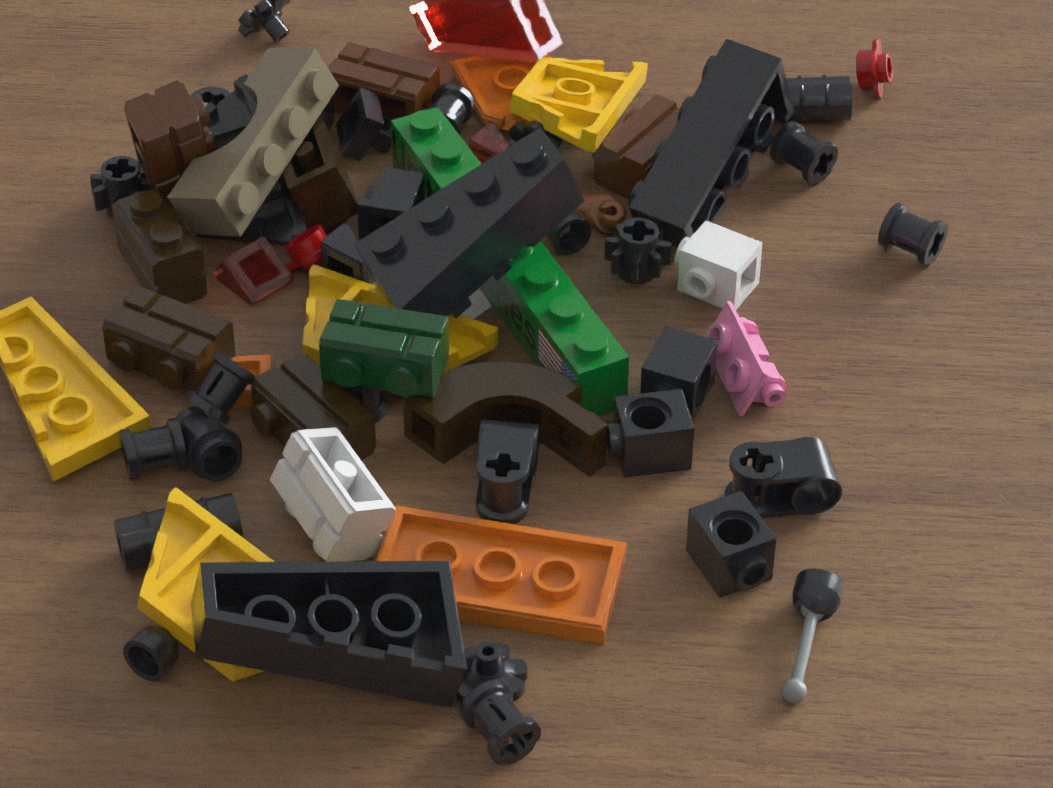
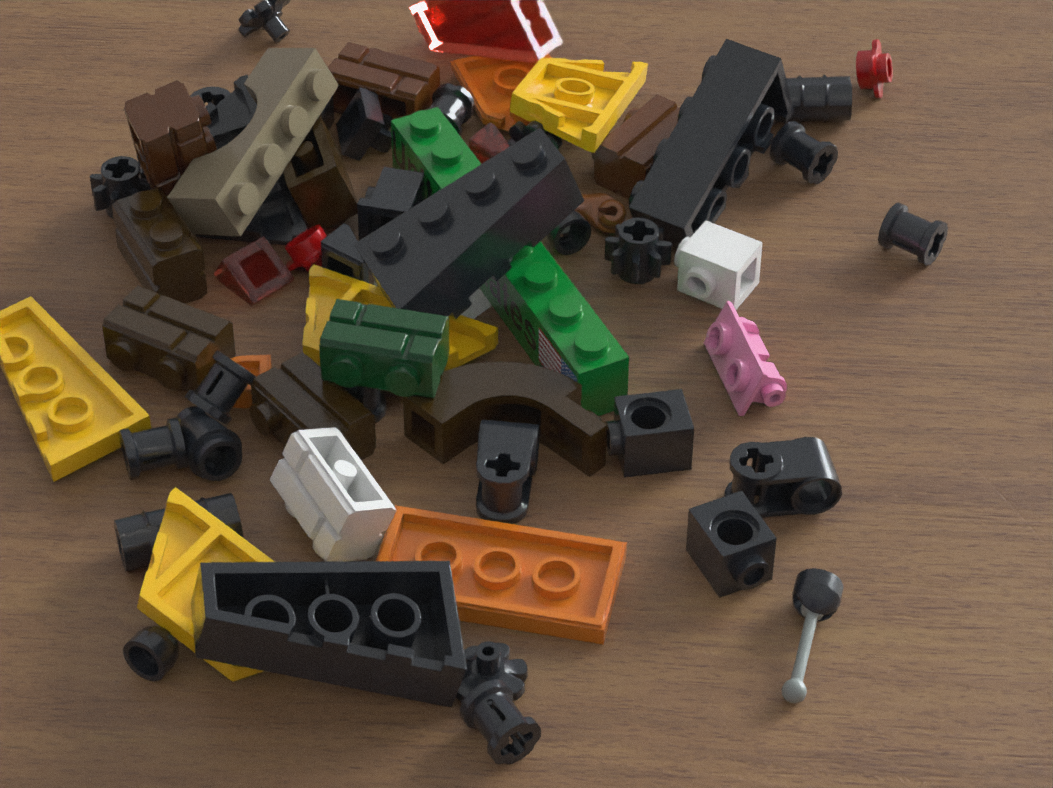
(683, 363): black brick -> none

